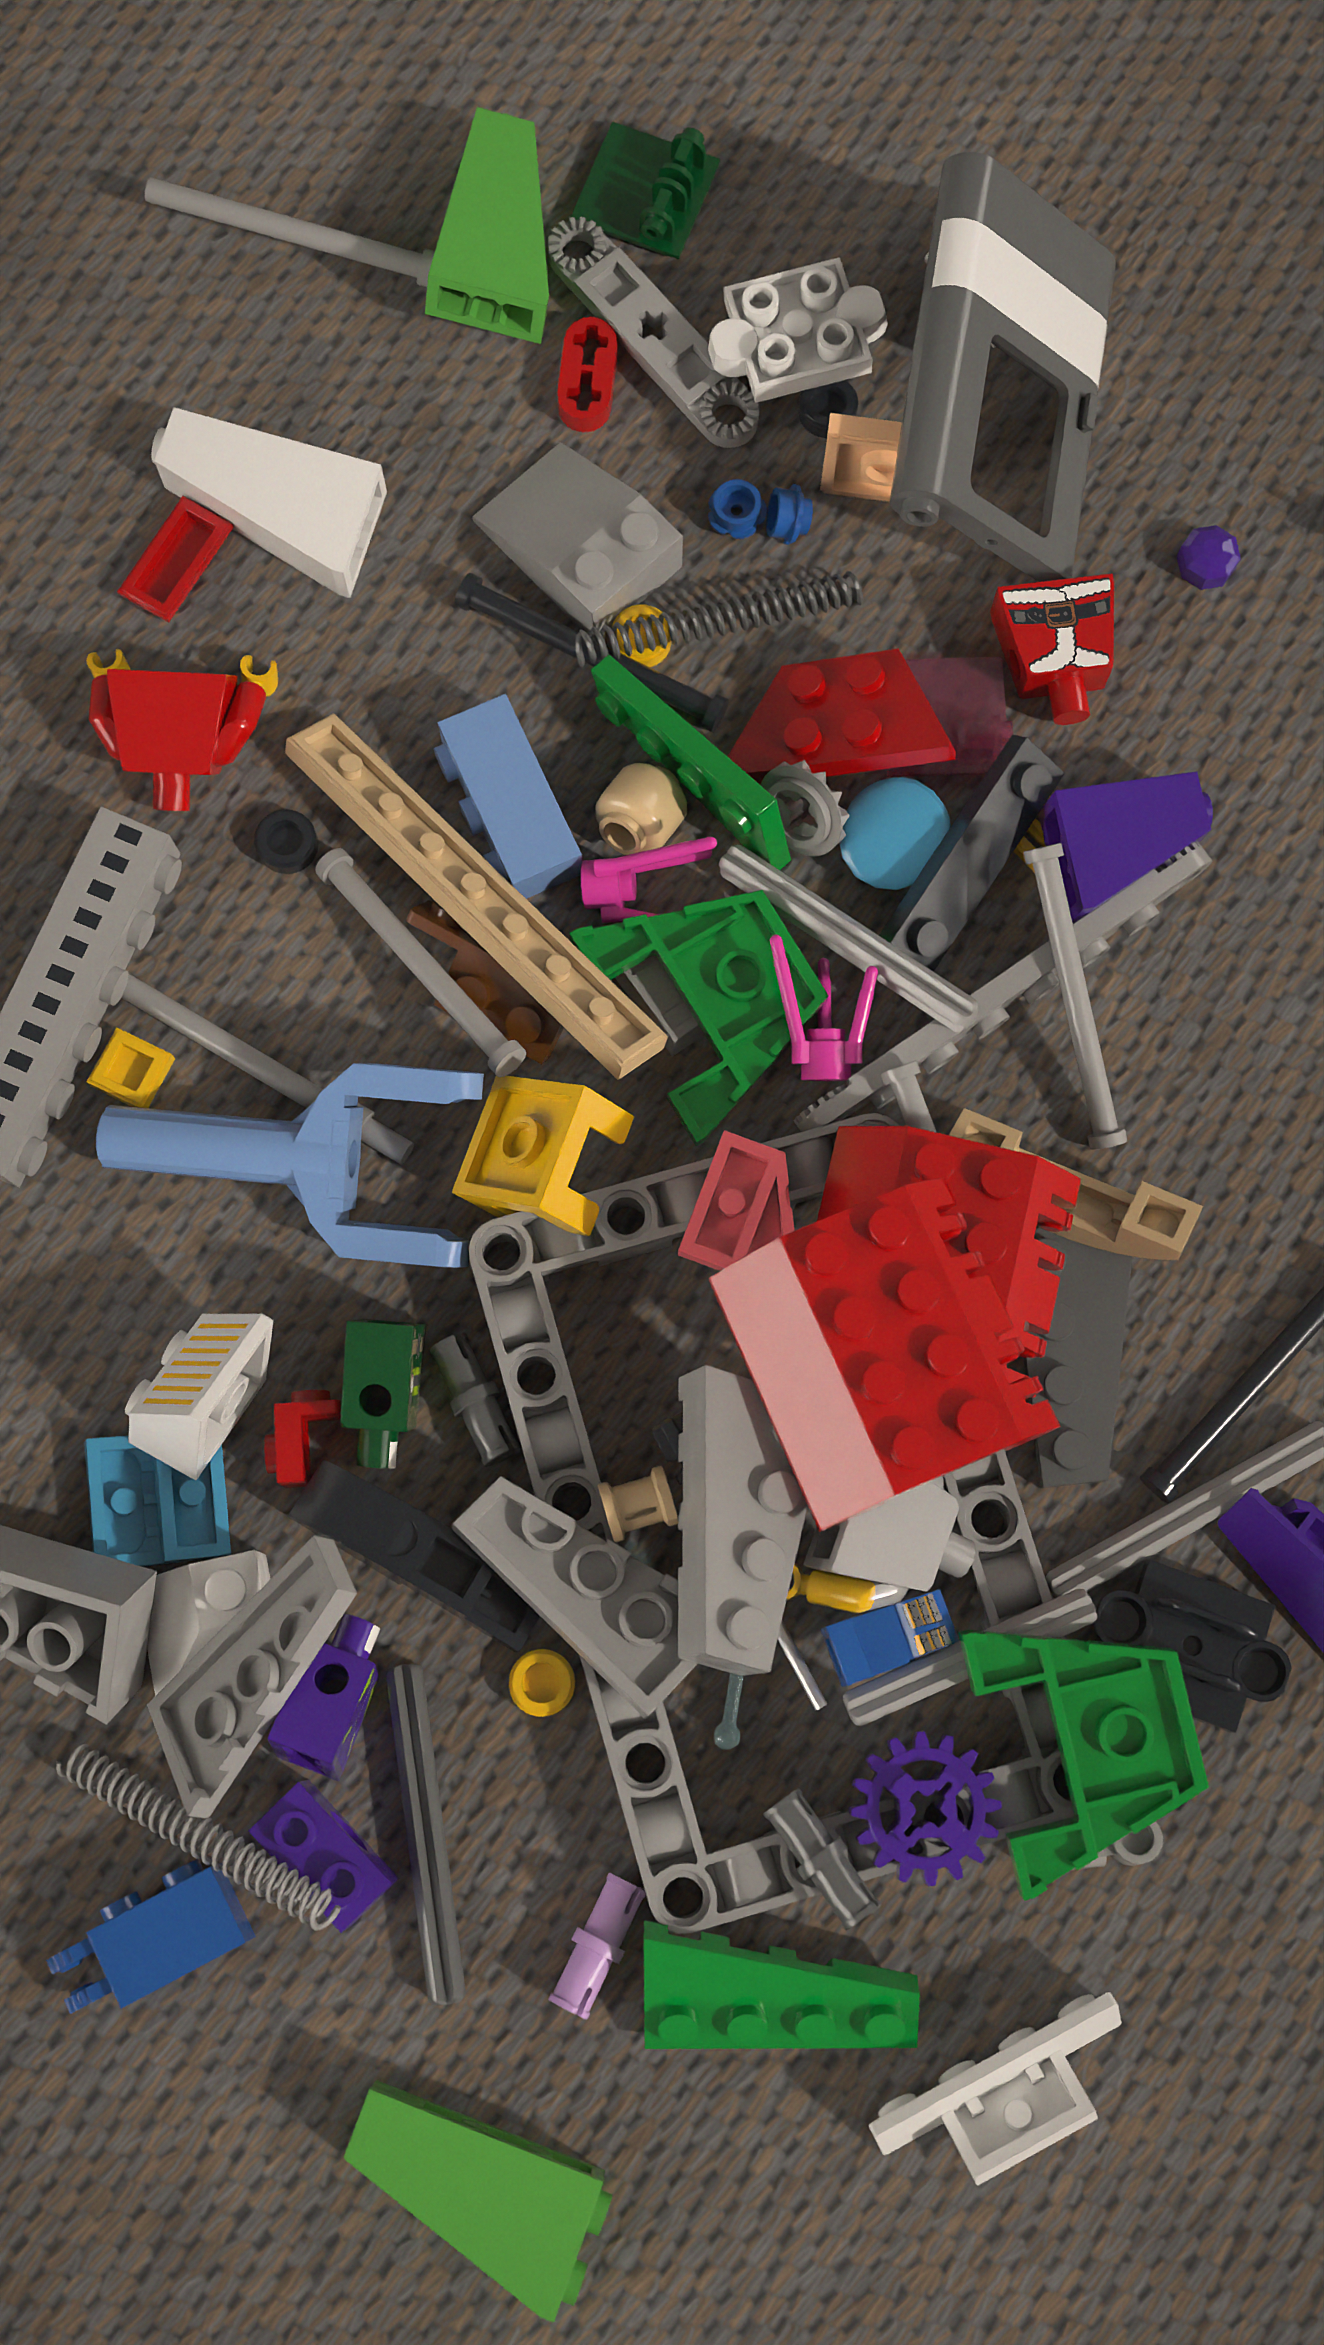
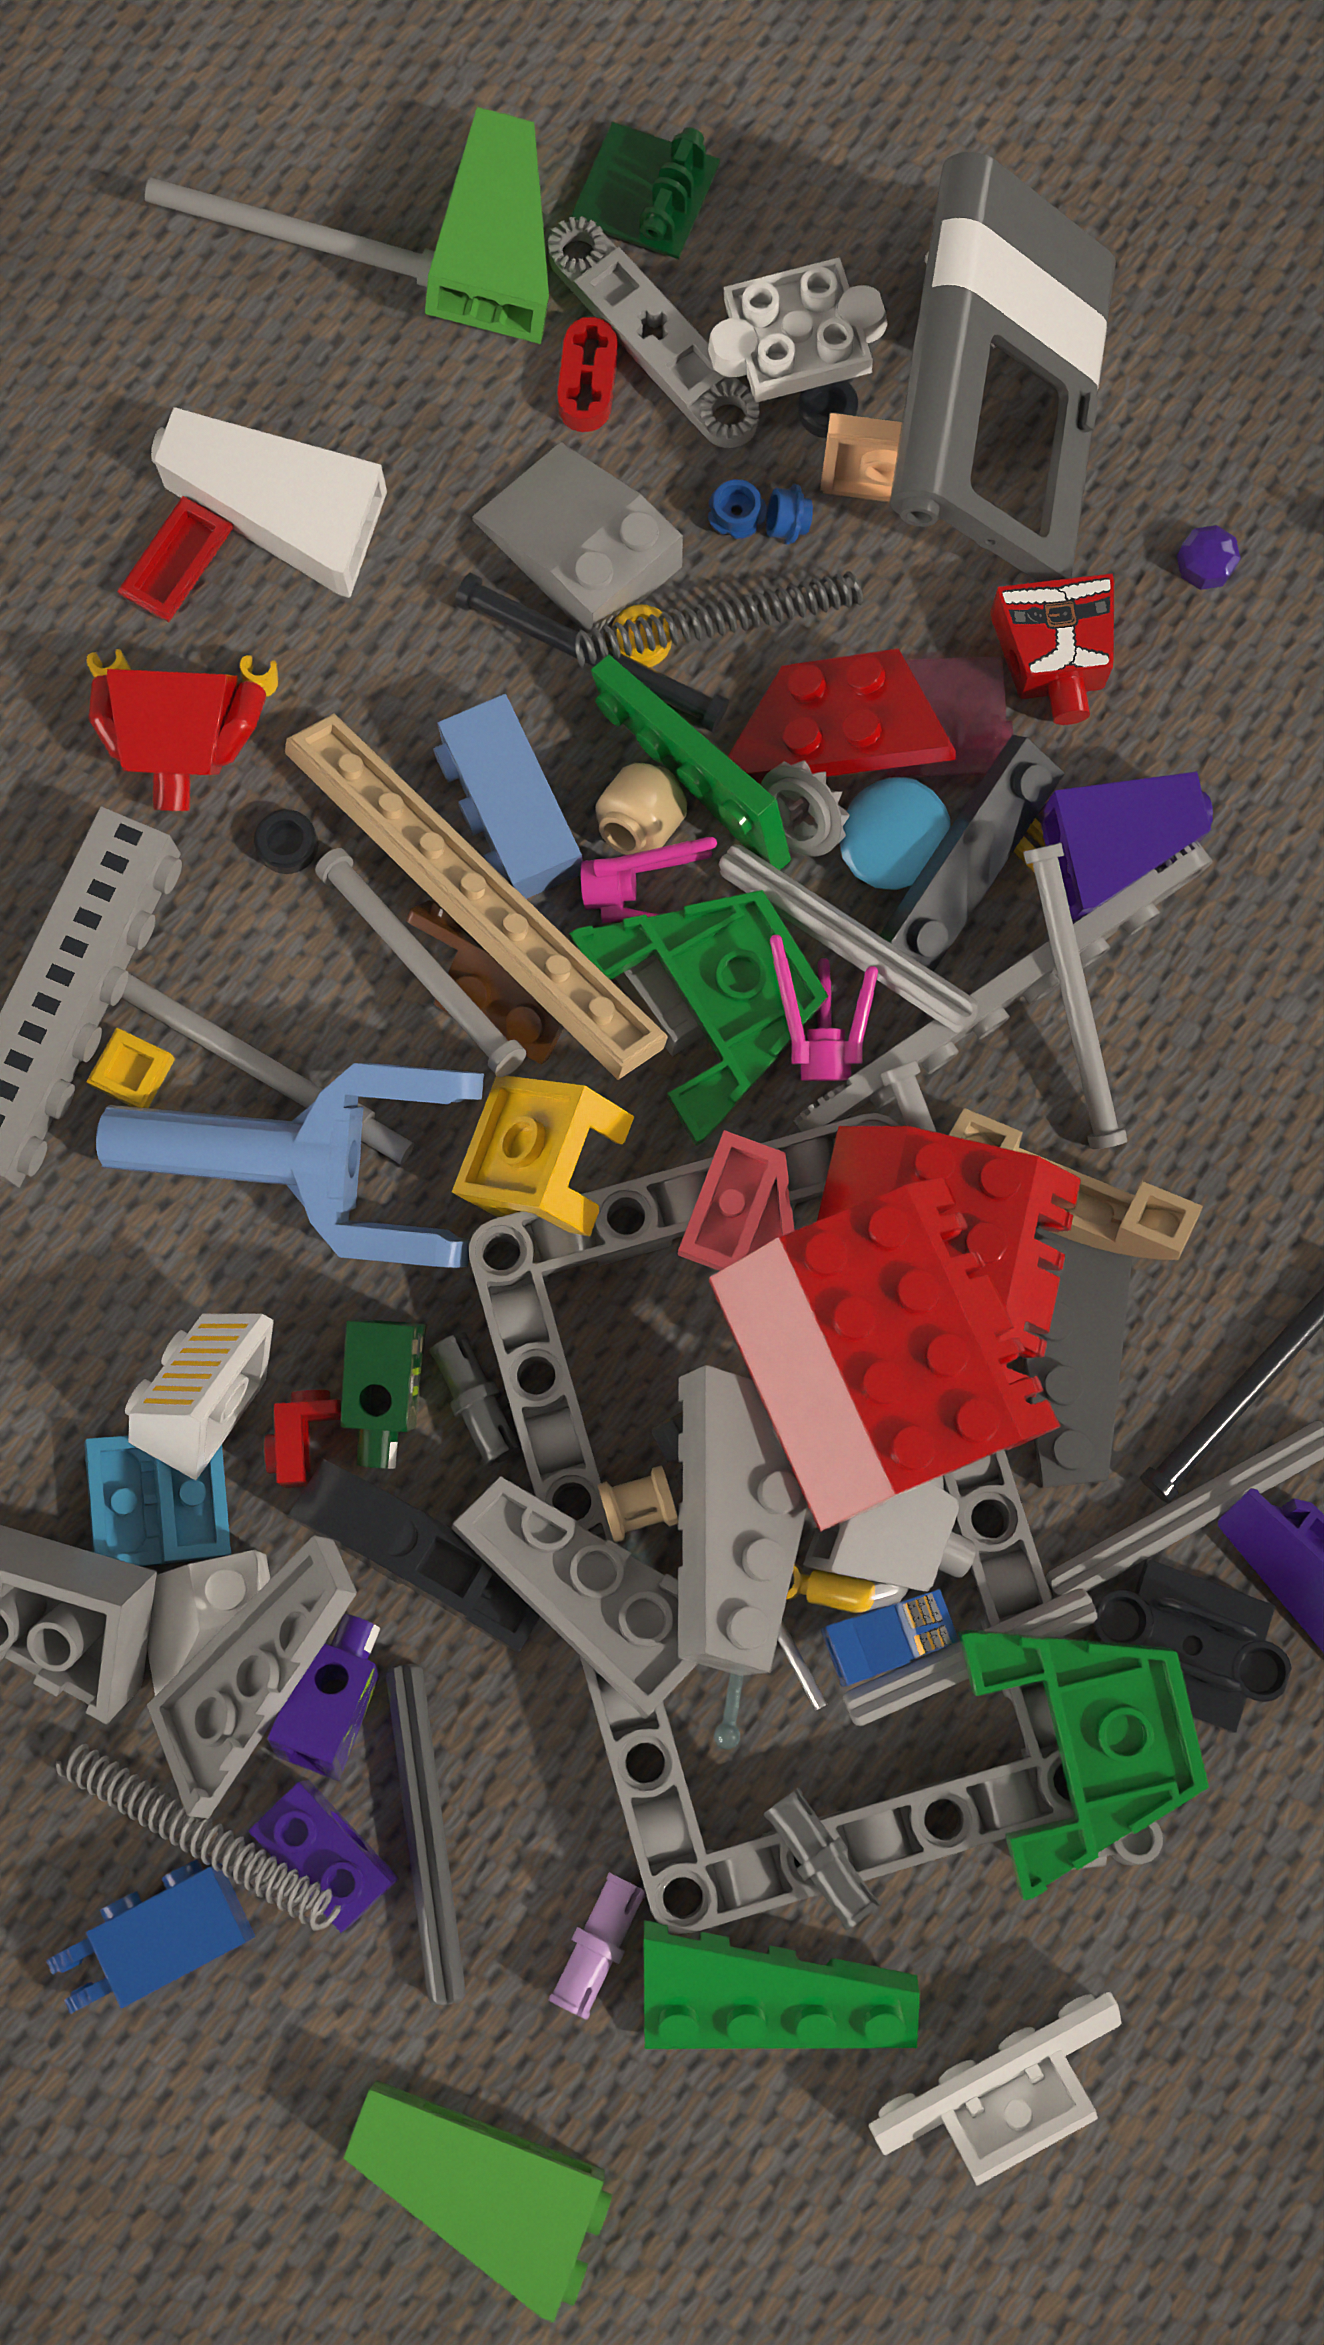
(542, 1682): yellow tile -> none
(947, 1828): dark purple gear -> none

